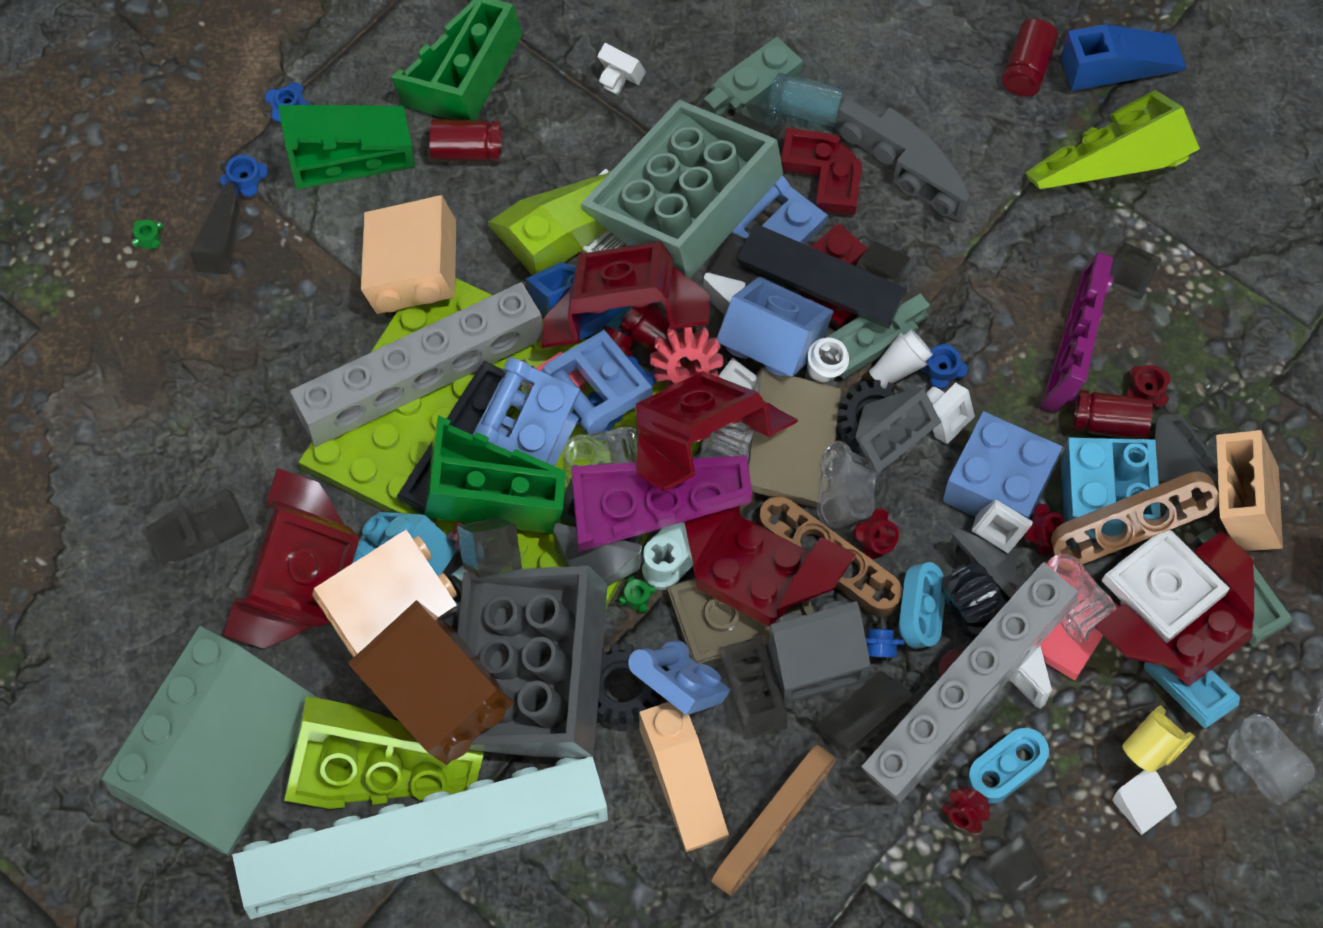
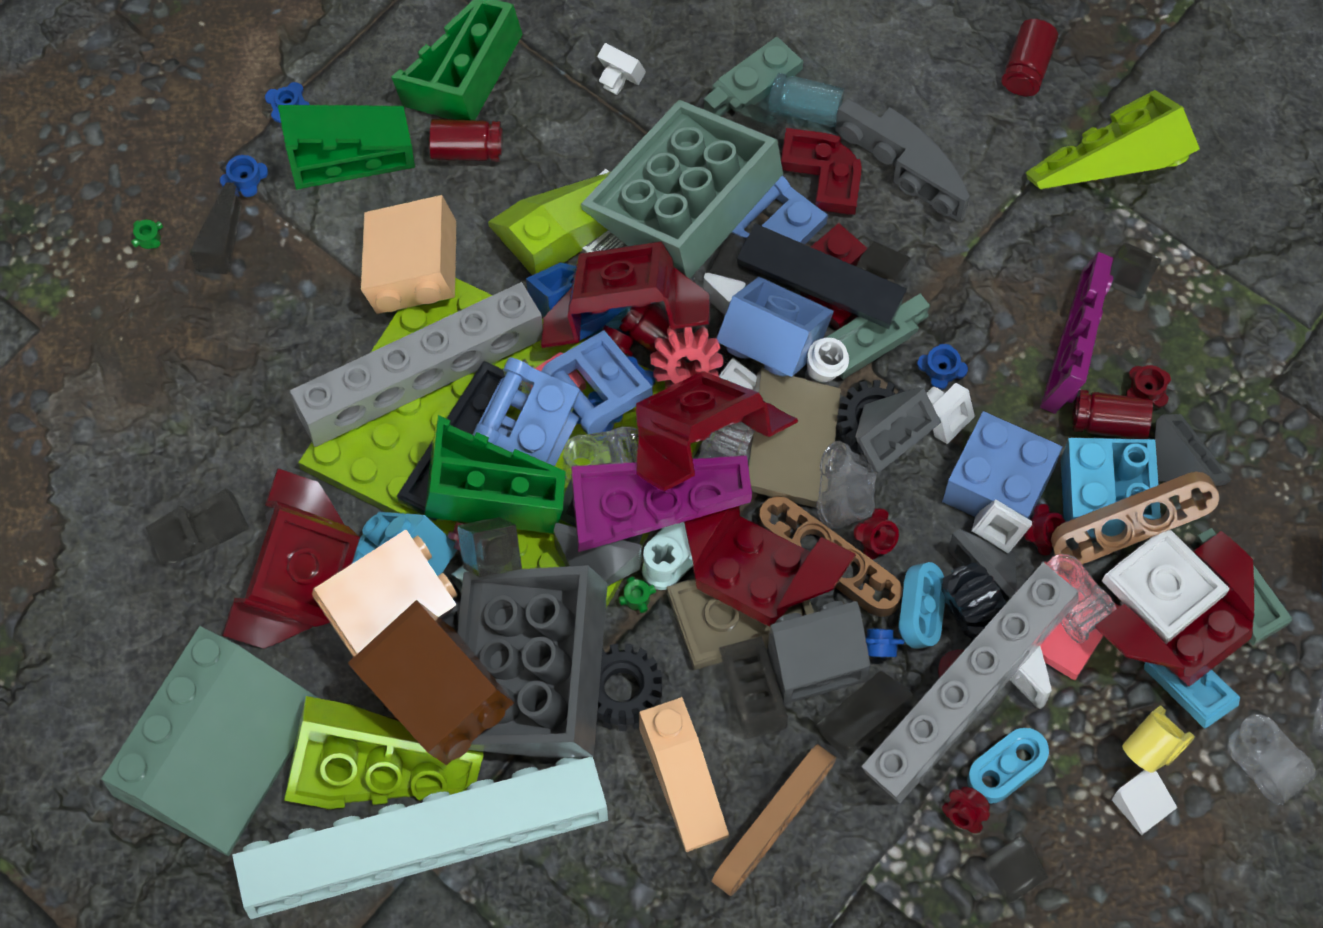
(686, 684): medium blue plate -> none
(901, 359): white cone -> none
(1117, 54): blue slope -> none
(1249, 490): light nougat brick -> none

